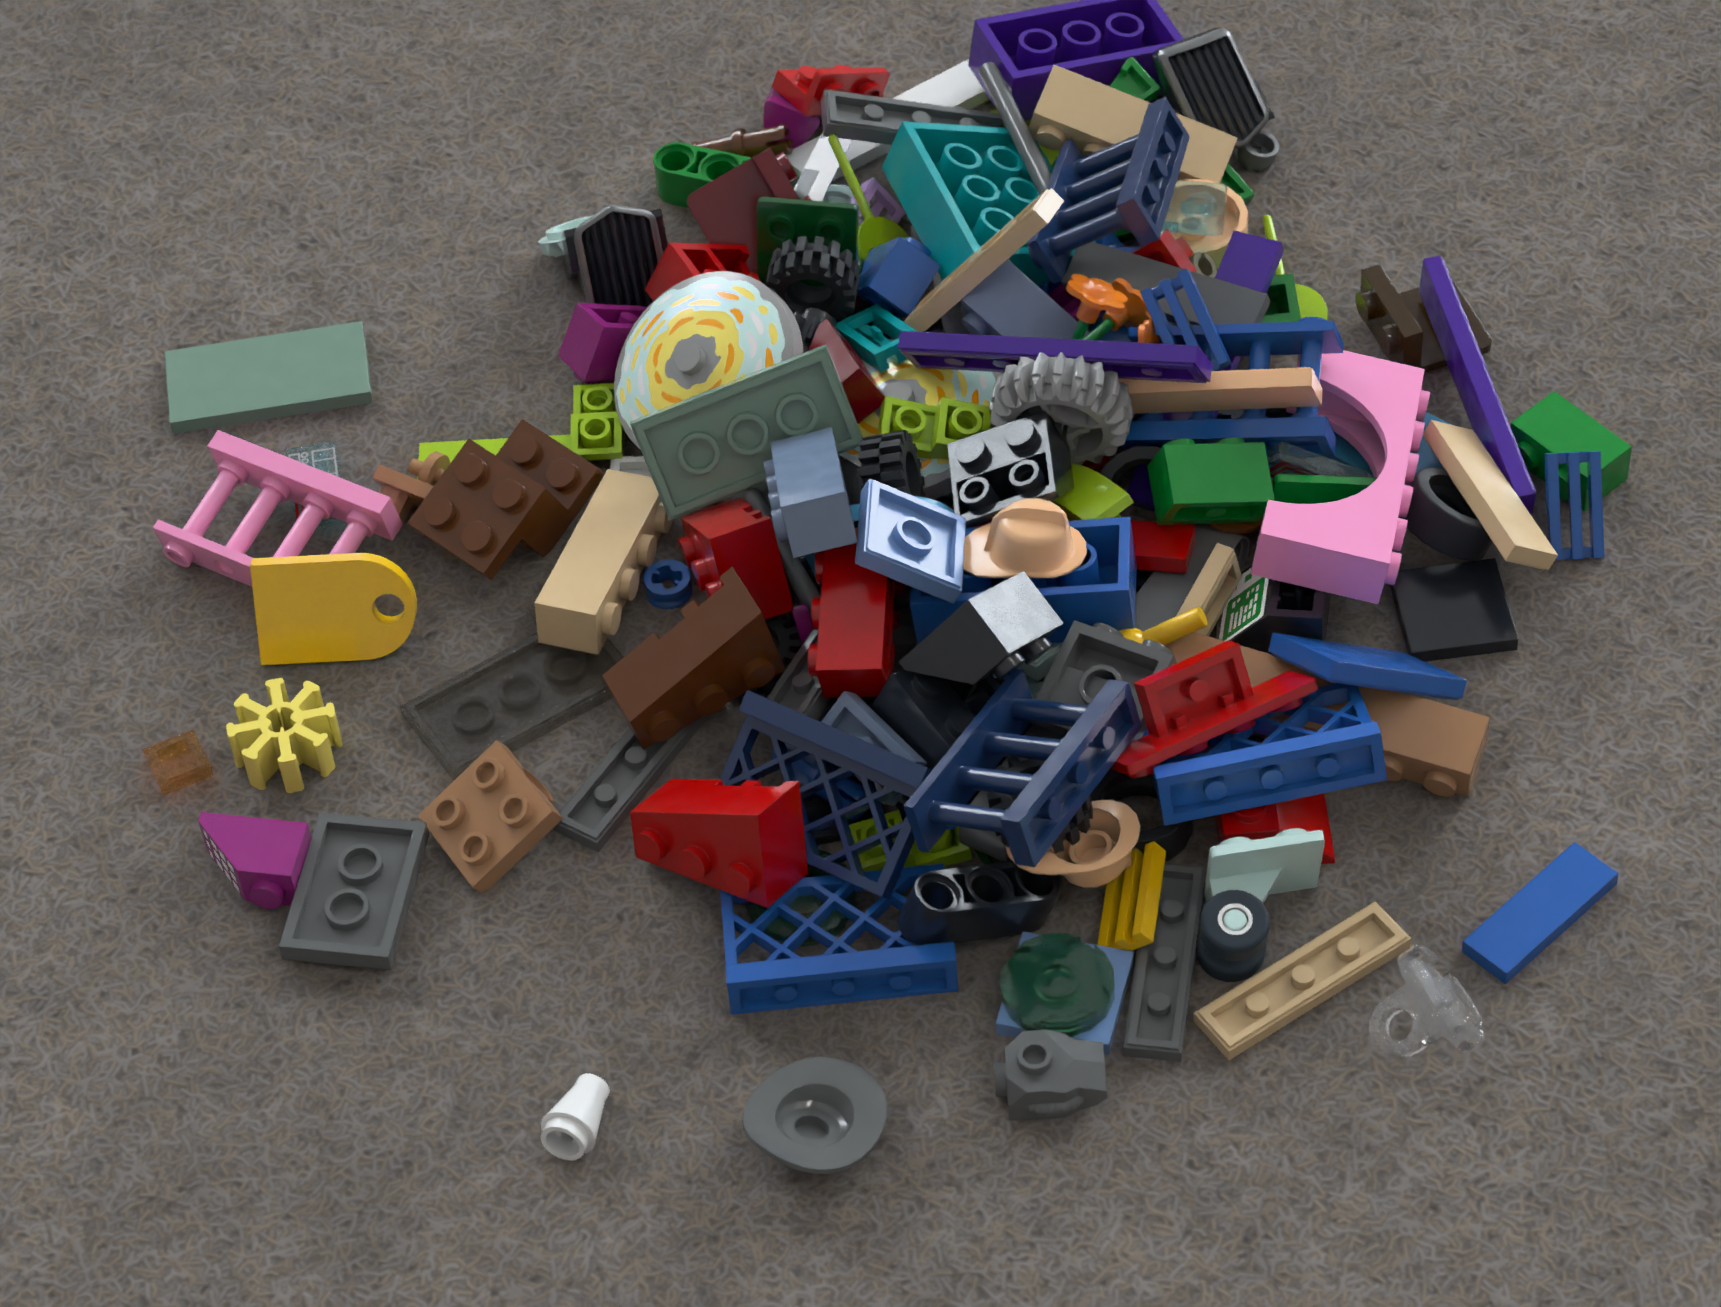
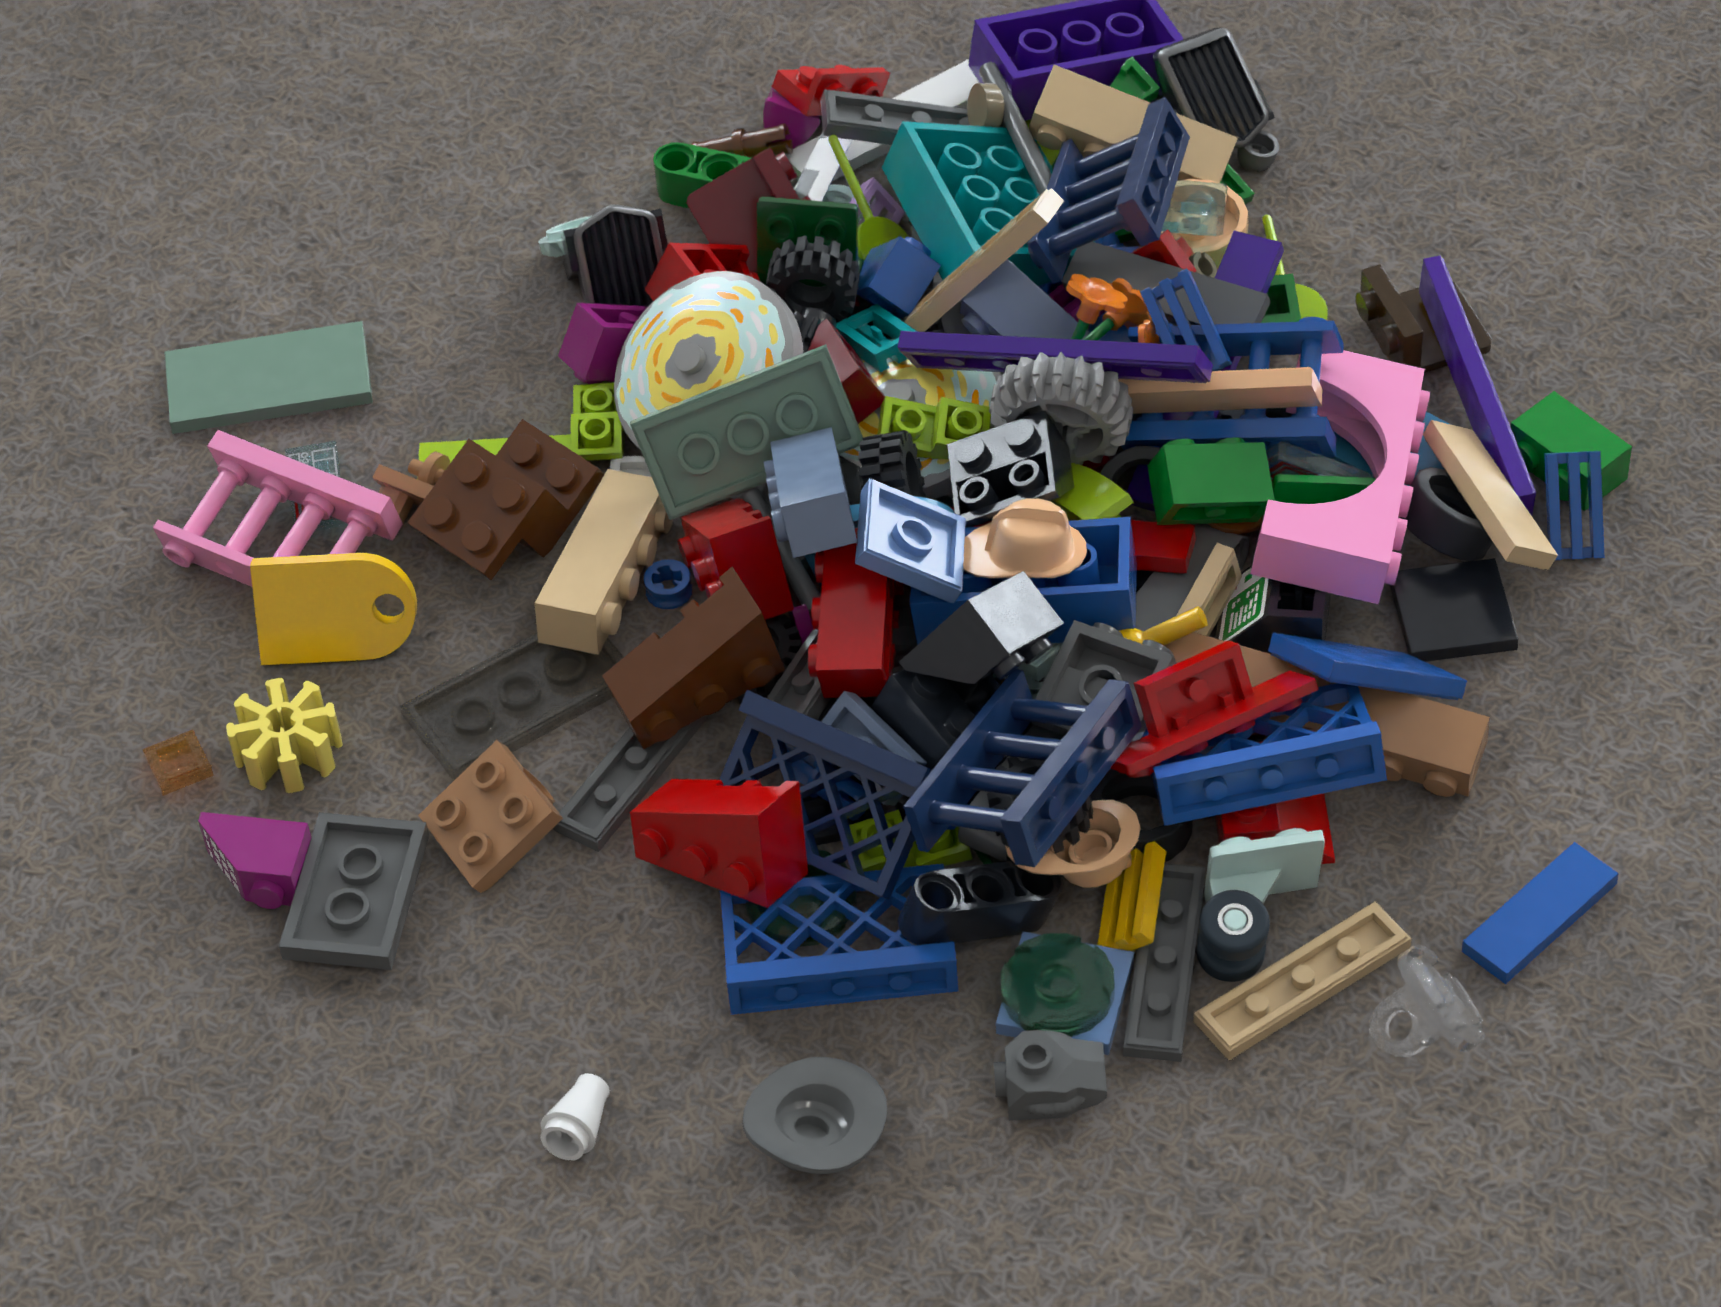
(985, 105): none -> dark tan tile

